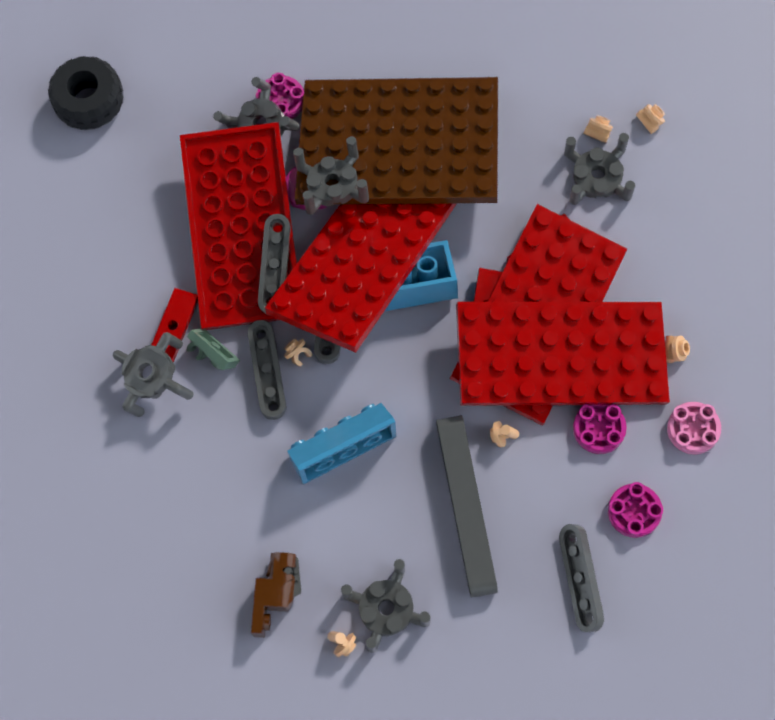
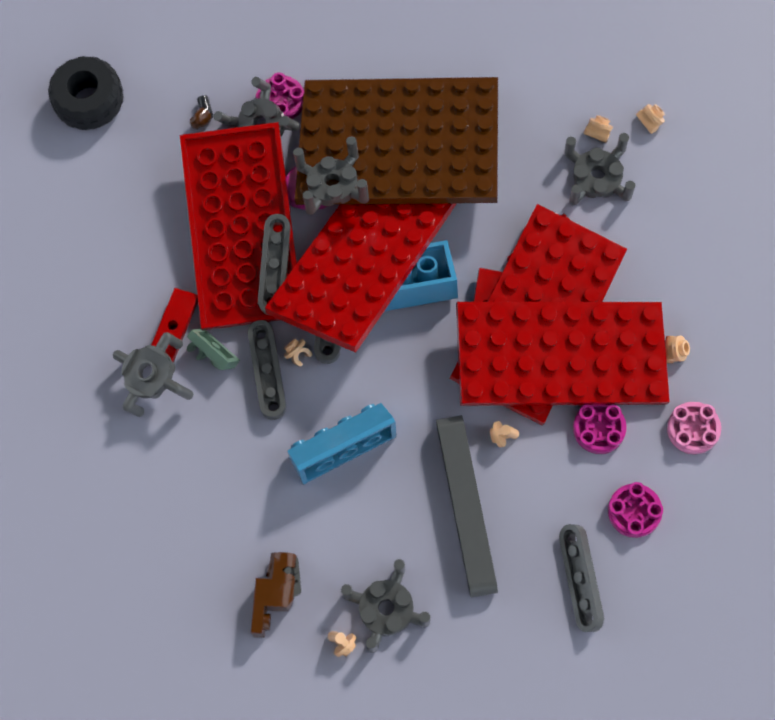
(204, 114): none -> reddish brown arm

